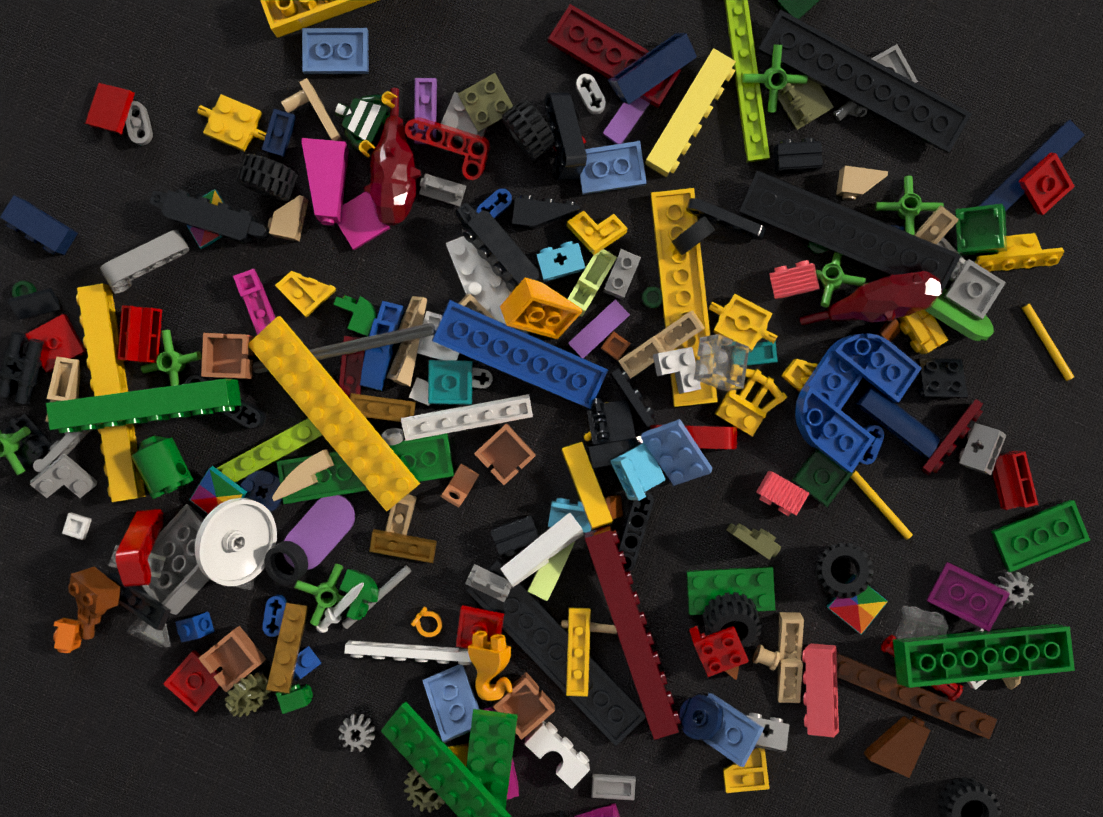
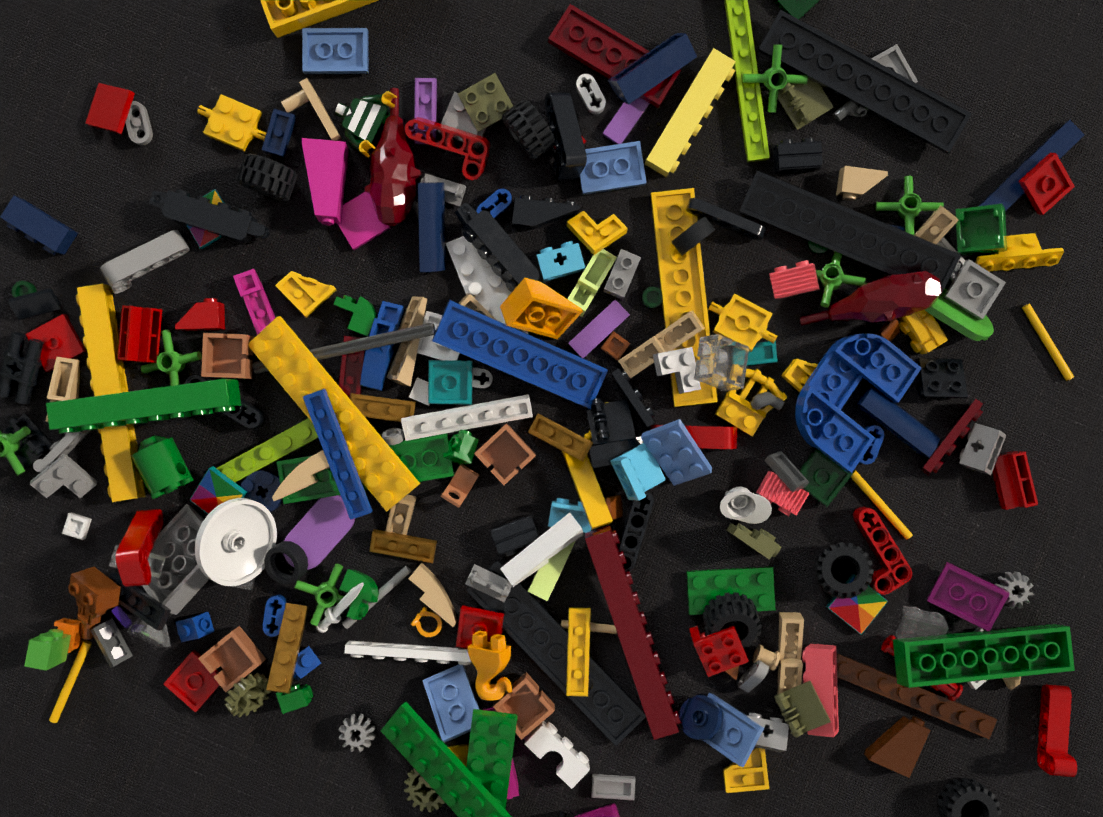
(47, 650): none -> bright green brick
(56, 713): none -> yellow bar
(111, 643): none -> dark grey piece
(122, 617): none -> dark purple tile
(203, 316): none -> red slope
(289, 219): tan slope -> none
(337, 454): none -> blue plate
(431, 226): none -> dark blue brick
(435, 594): none -> tan slope
(461, 448): none -> green brick
(560, 437): none -> pearl gold tile
(745, 506): none -> white piece
(753, 676): none -> light grey beam
(766, 398): none -> dark grey arm
(786, 471): none -> dark grey tile
(802, 709): none -> olive hinge
(879, 547): none -> red beam
(1040, 535): green plate -> none
(1054, 732): none -> red beam

